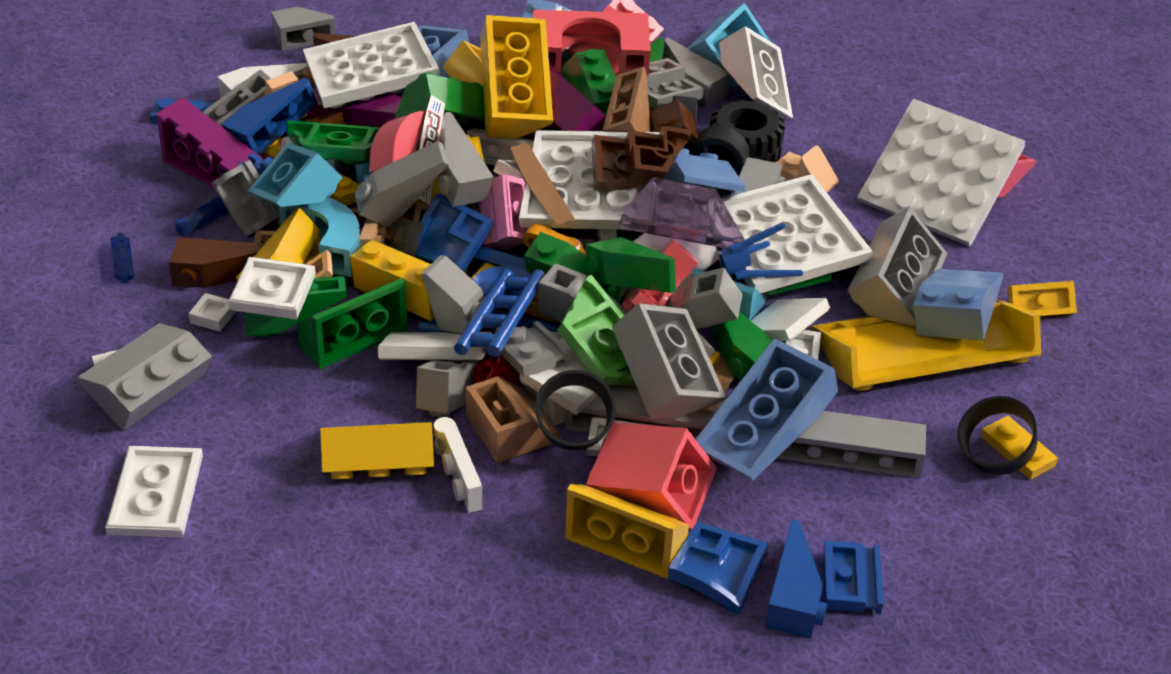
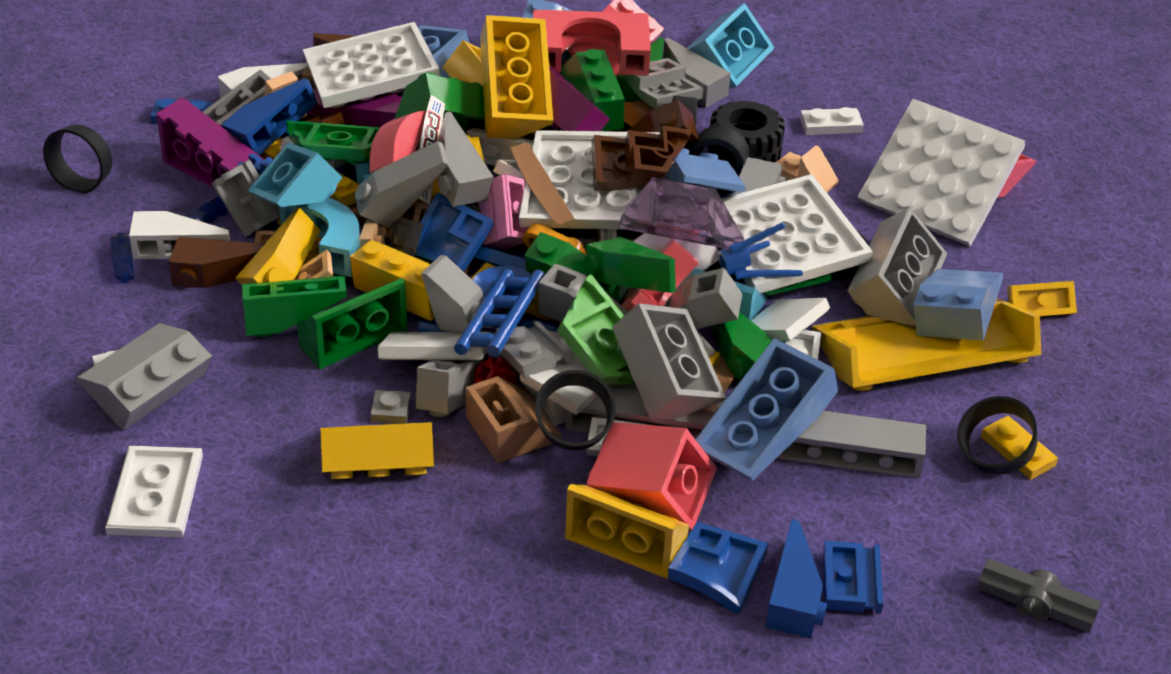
(62, 172): none -> black tyre
(156, 233): none -> white slope
(211, 312): white plate -> none
(272, 288): white tile -> none
(296, 26): light grey slope -> none
(390, 407): none -> light grey plate
(458, 463): white plate -> none
(629, 103): medium nougat slope -> none
(757, 69): white slope -> none
(831, 121): none -> white plate
(1039, 595): none -> dark grey piece

